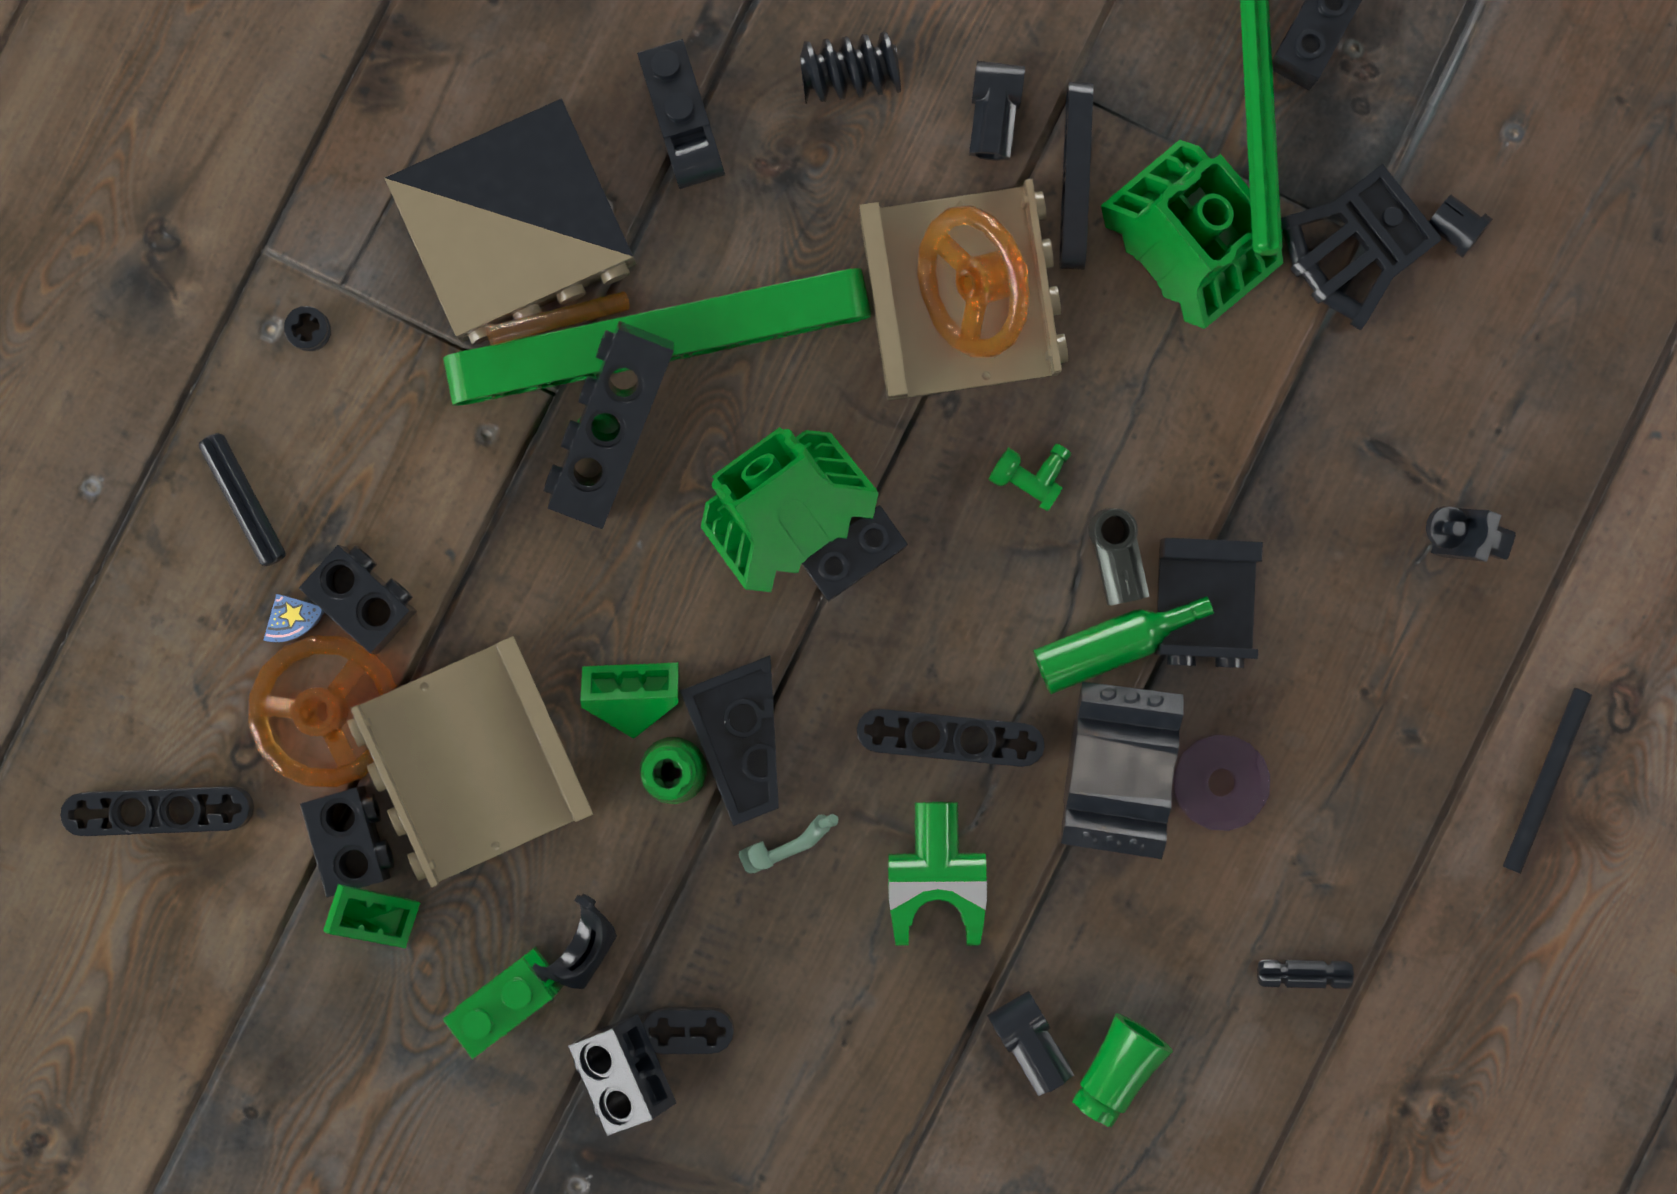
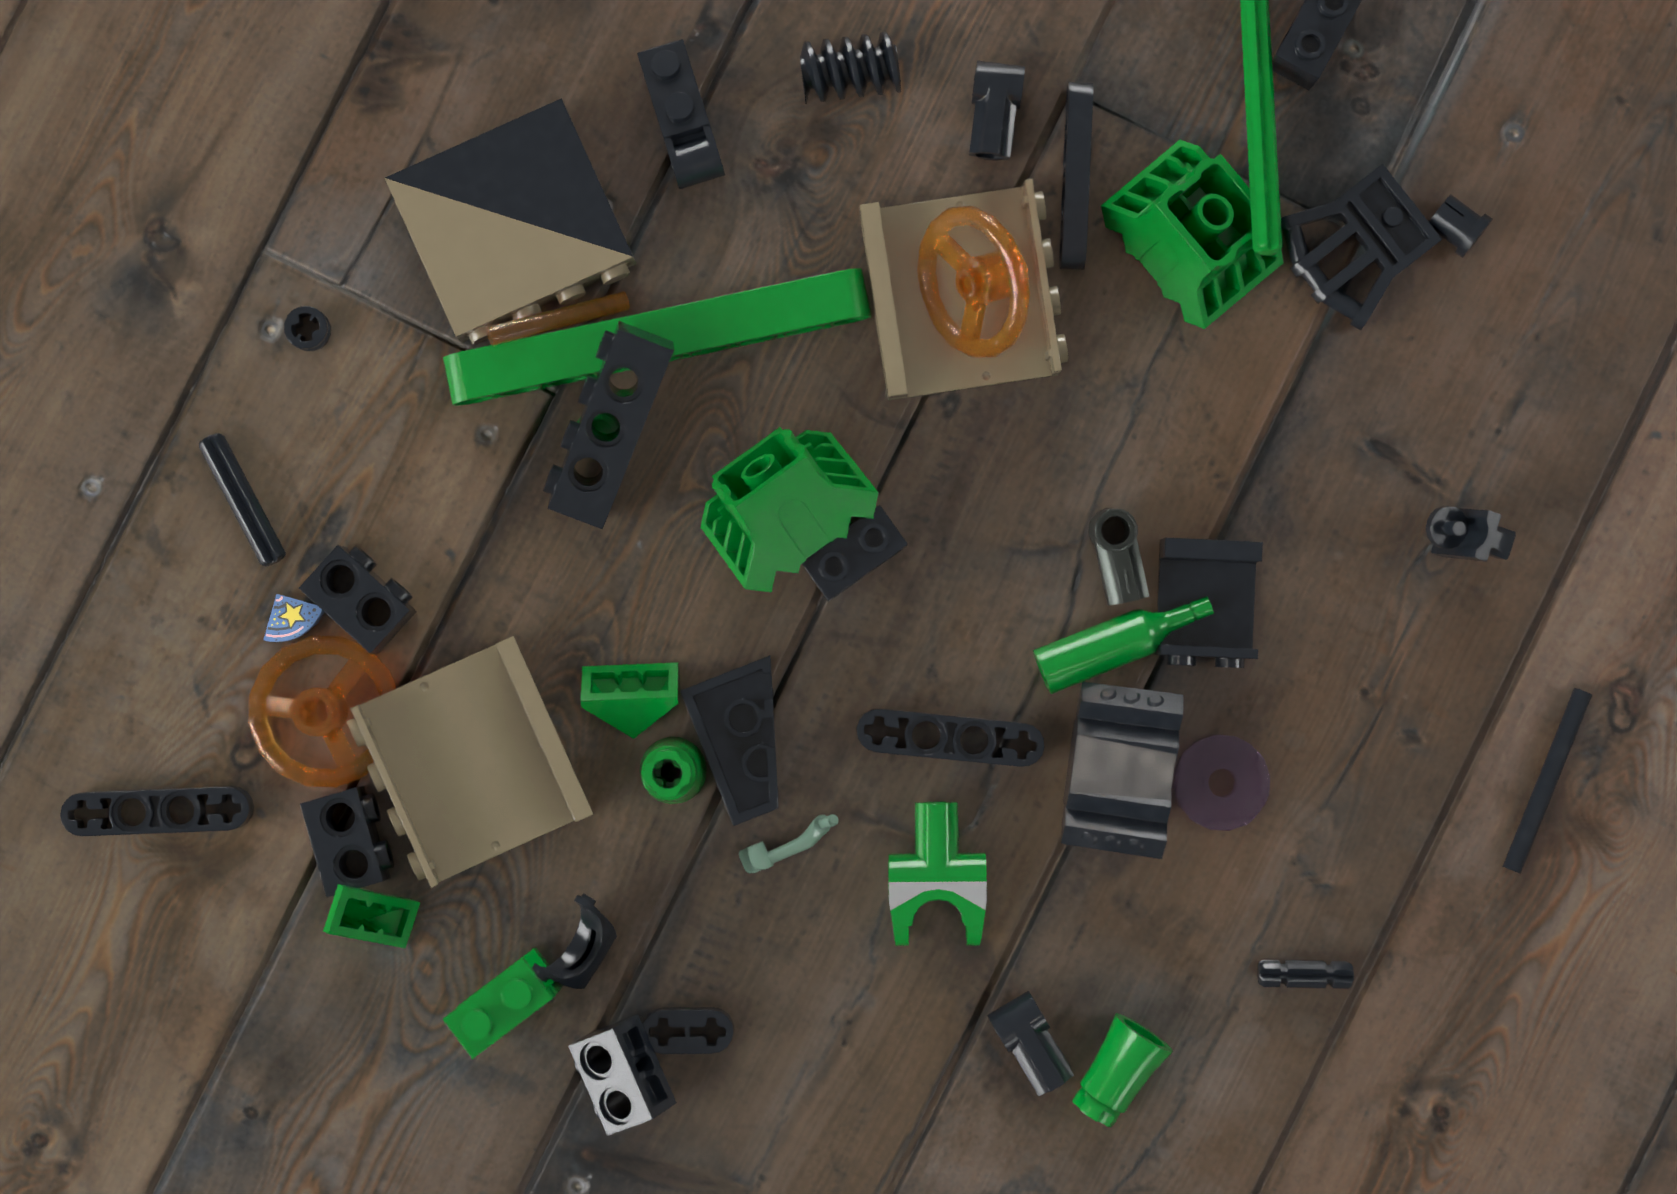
(1039, 486): green piece -> none

